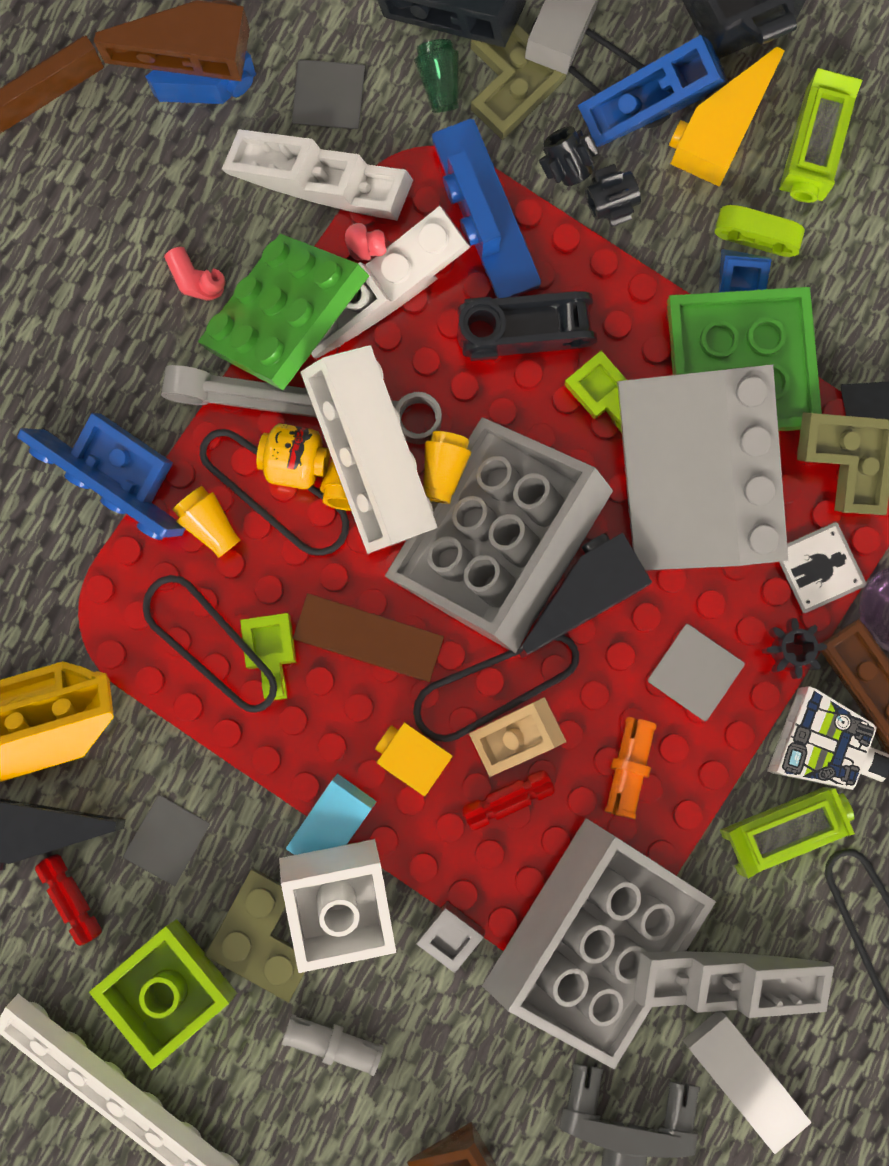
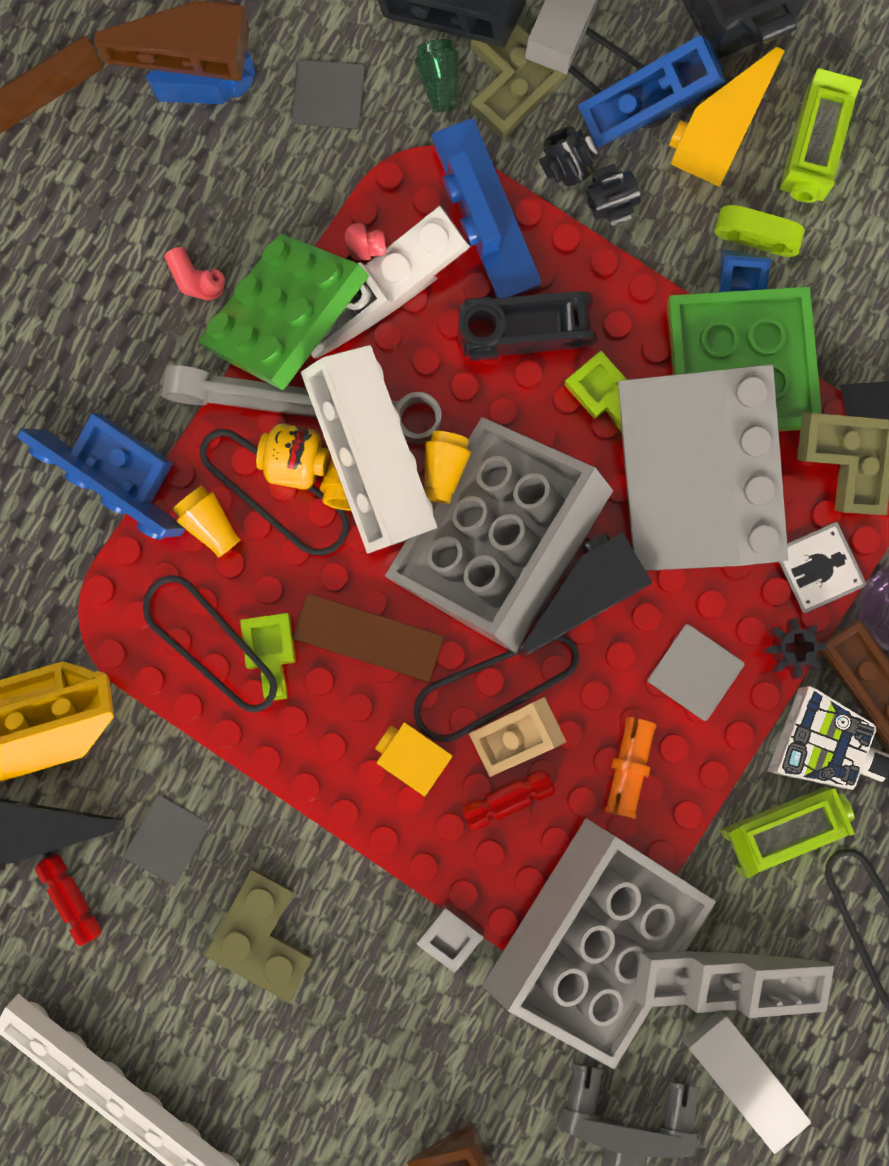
(163, 993): lime brick -> none
(317, 175): white slope -> none
(332, 1044): light grey pin -> none
(333, 818): medium azure tile -> none
(336, 905): white brick -> none

